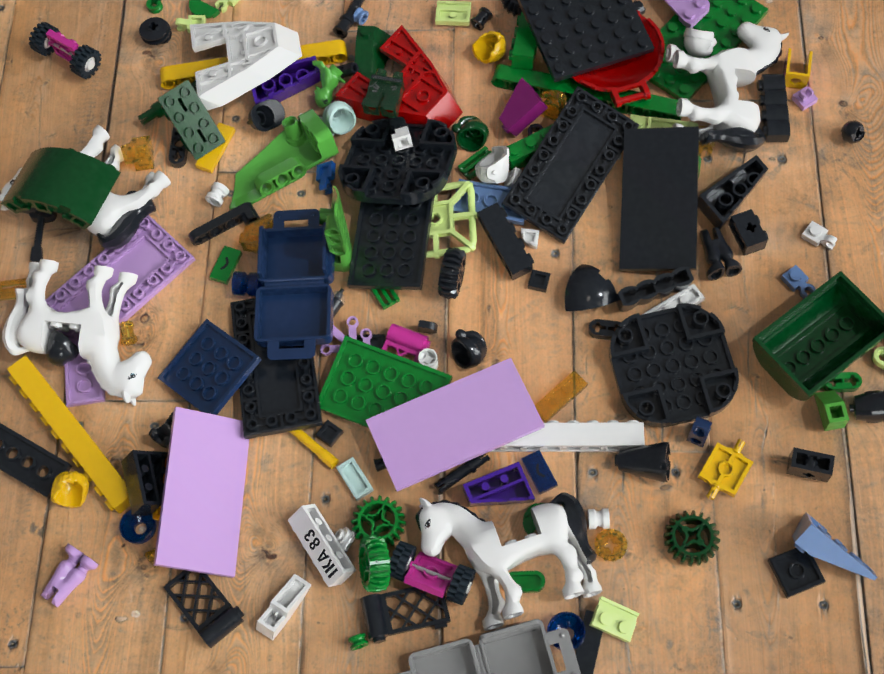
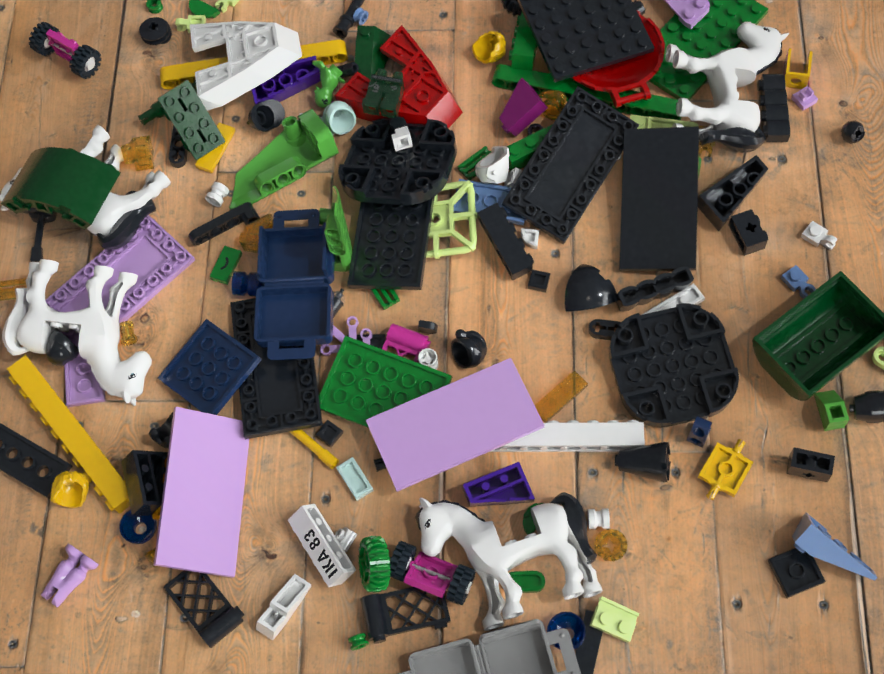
(324, 174): blue plate -> none
(383, 507): green gear -> none
(452, 273): black gear -> none
(453, 13): yellowish green plate -> none
(461, 472): black pin -> none
(470, 133): dark green piece -> none
(481, 18): black bush -> none
(539, 472): clear blue tile -> none
(697, 543): dark green gear -> none
(699, 42): white piece -> none
(717, 251): black piece -> none
(844, 385): green beam -> none

